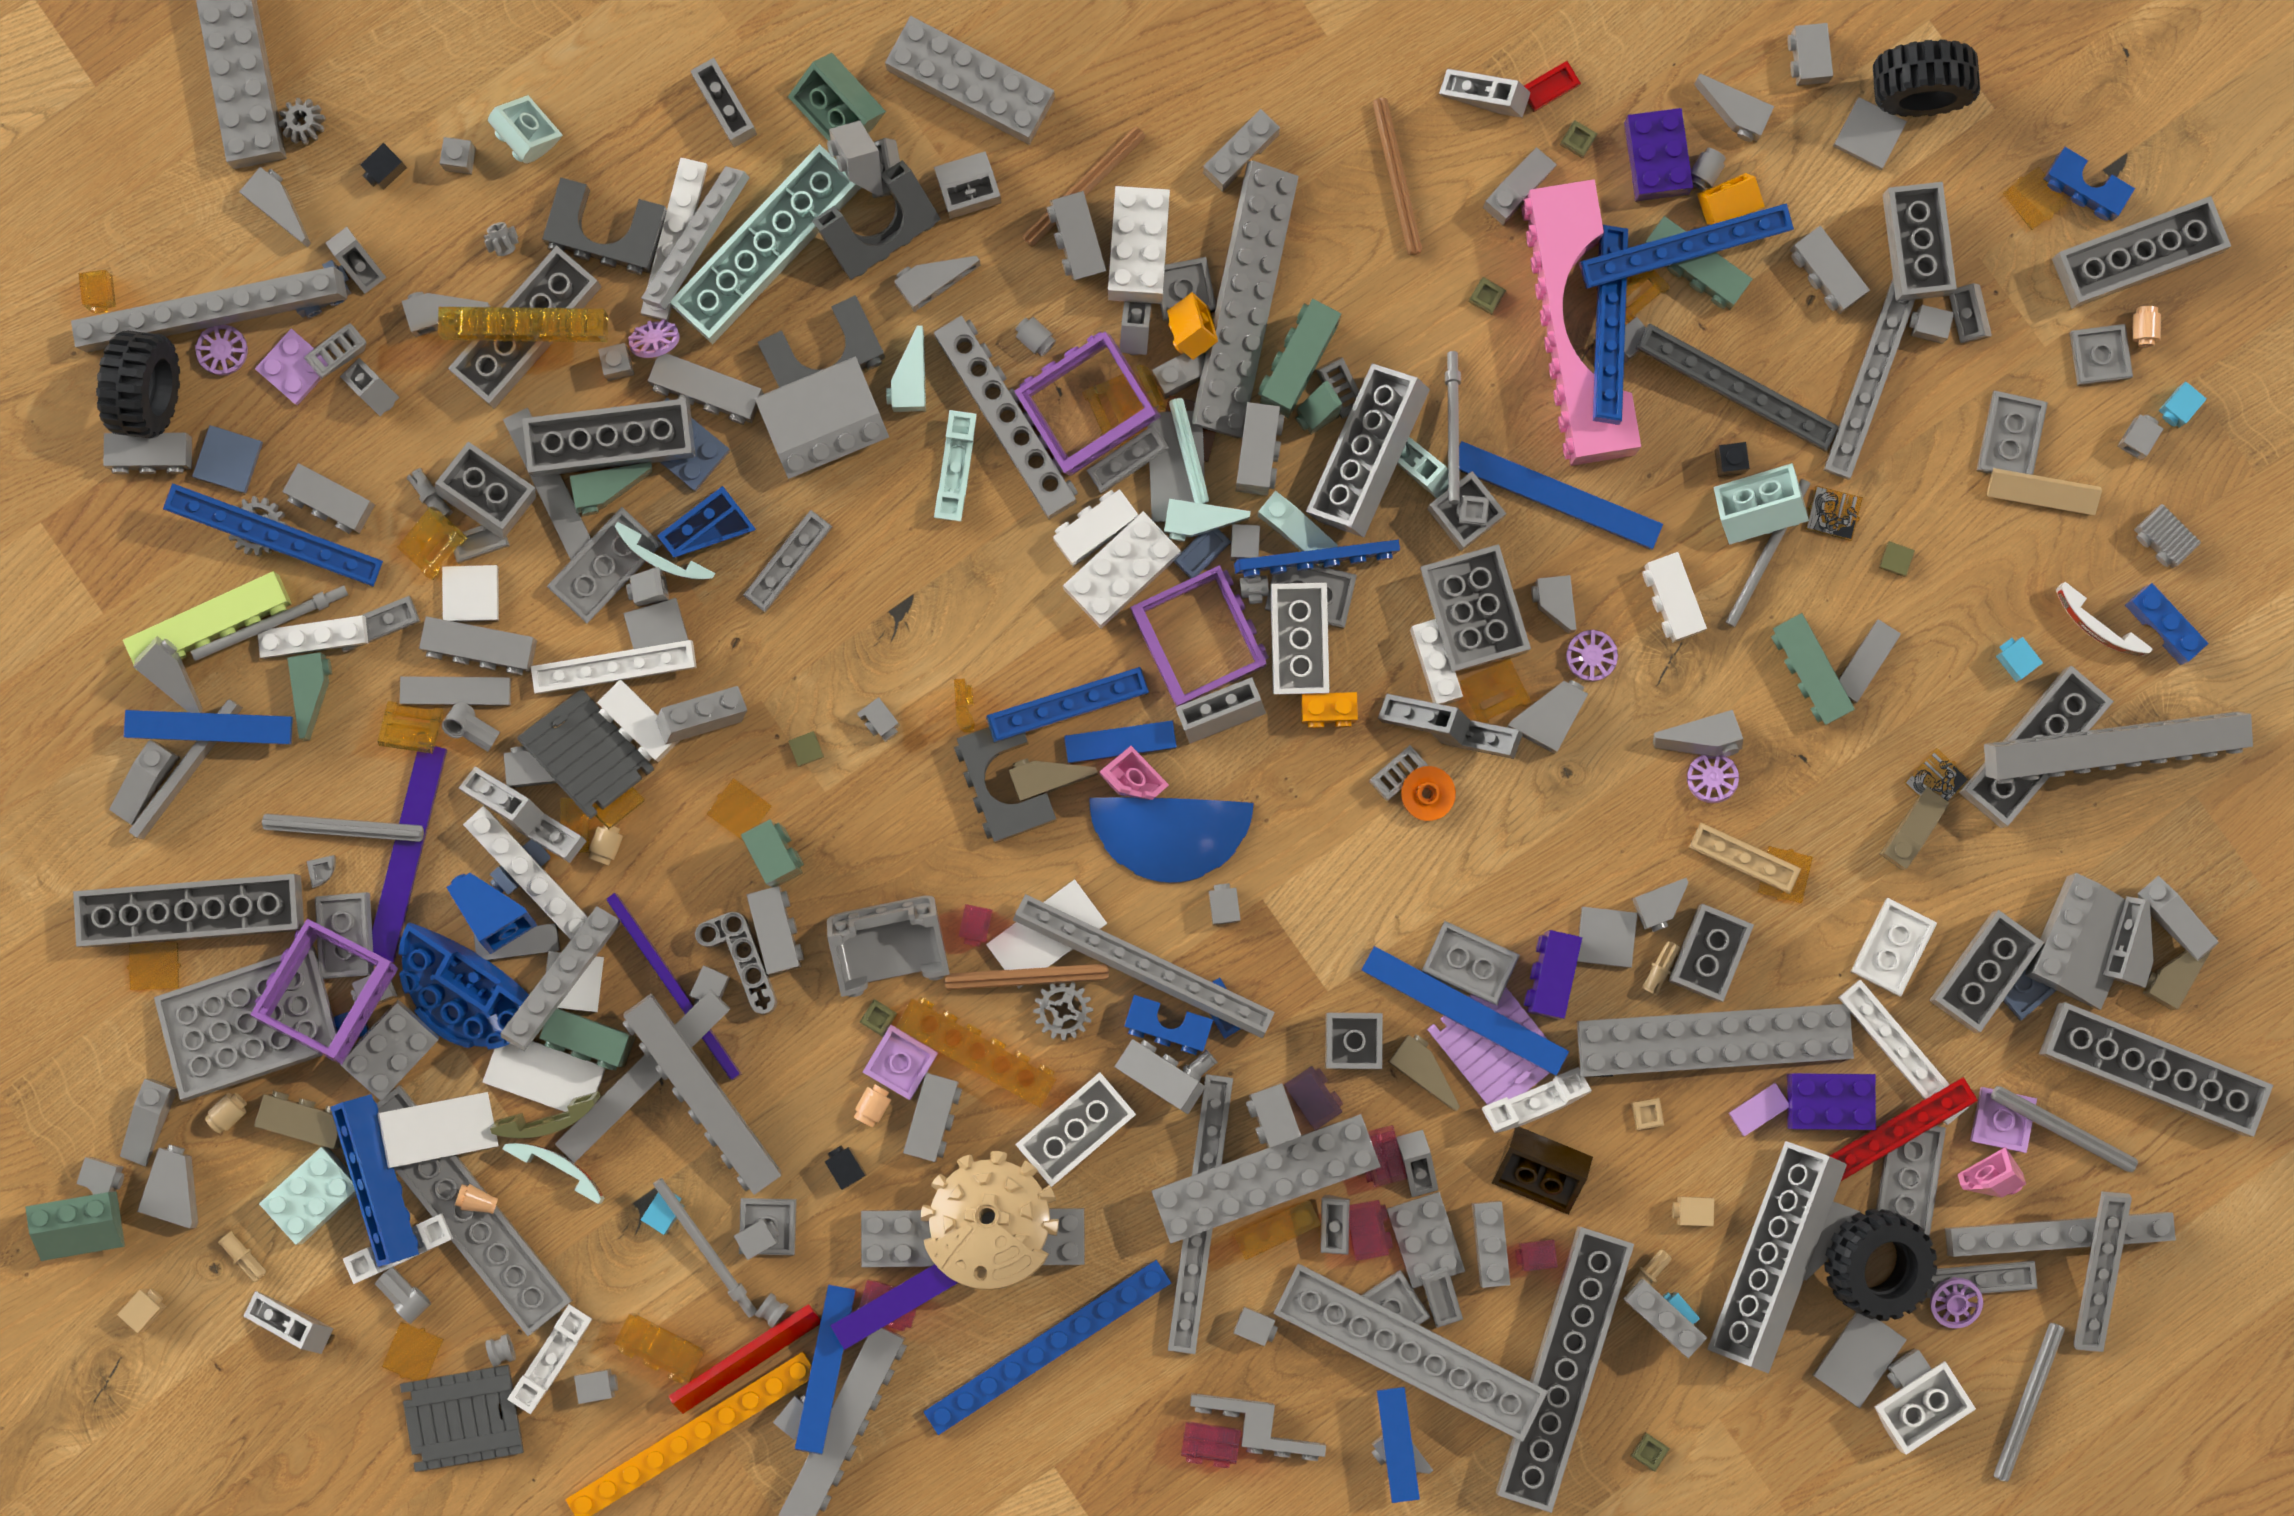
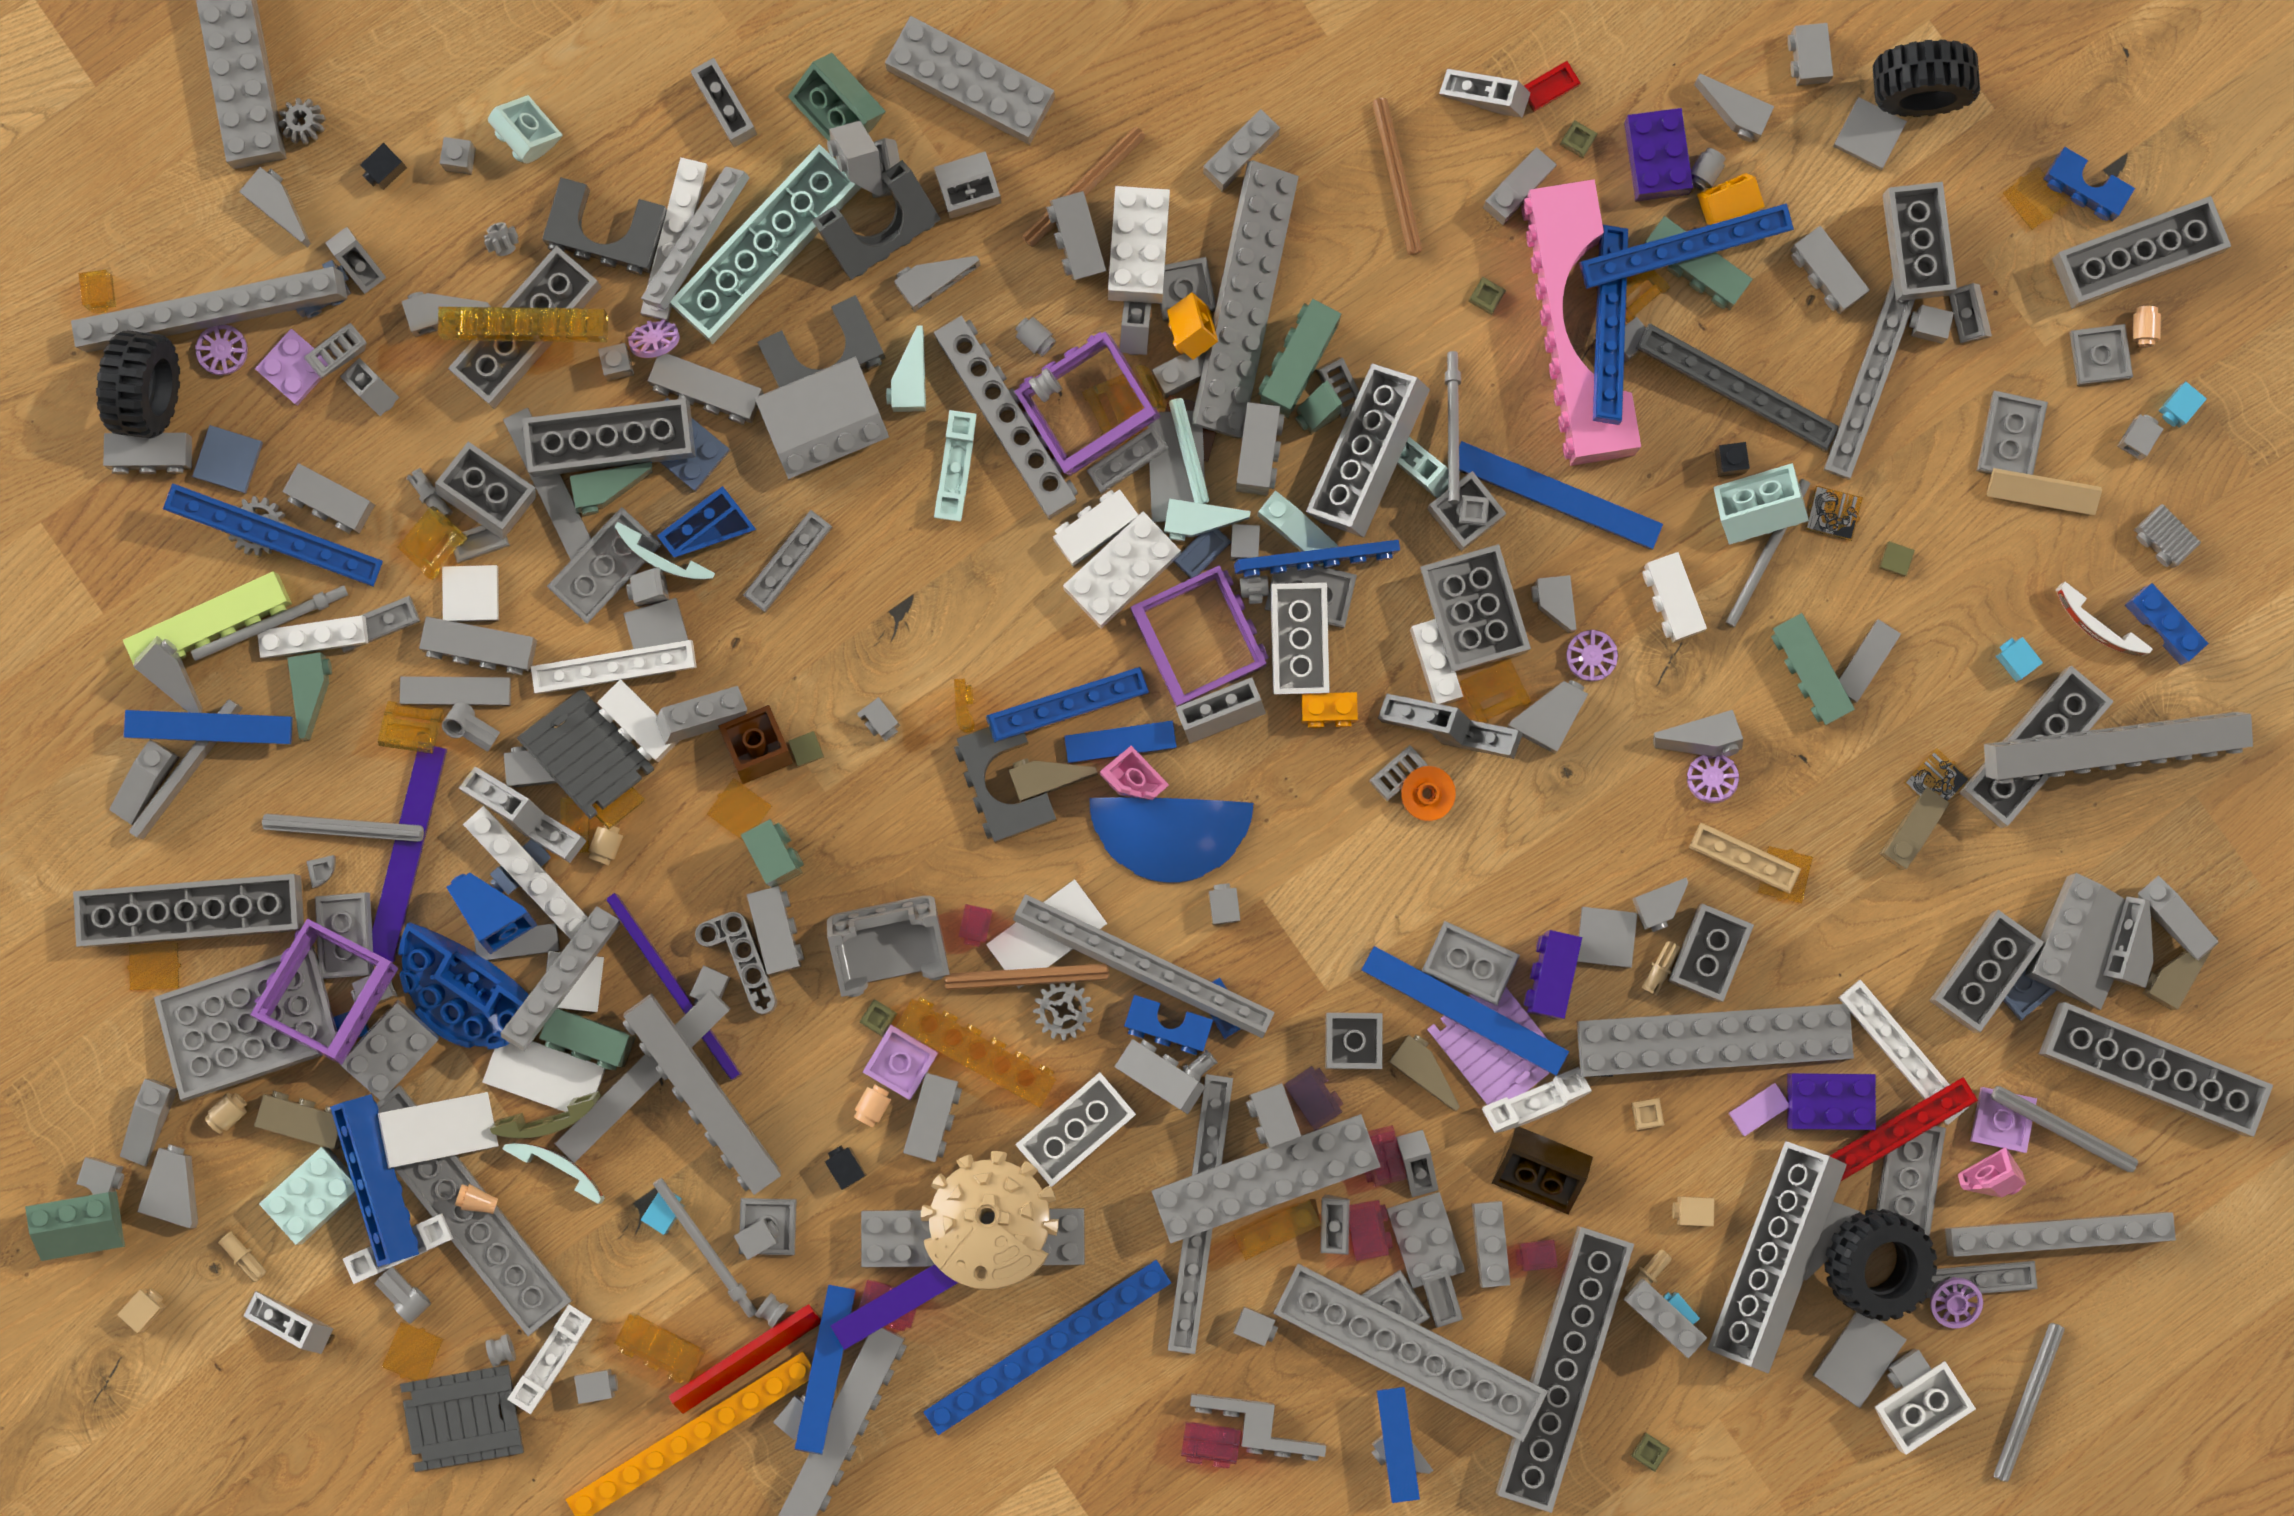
(755, 744): none -> reddish brown slope
(1045, 385): none -> light grey wheel
(1893, 947): white tile -> none
(2102, 1271): light grey plate -> none

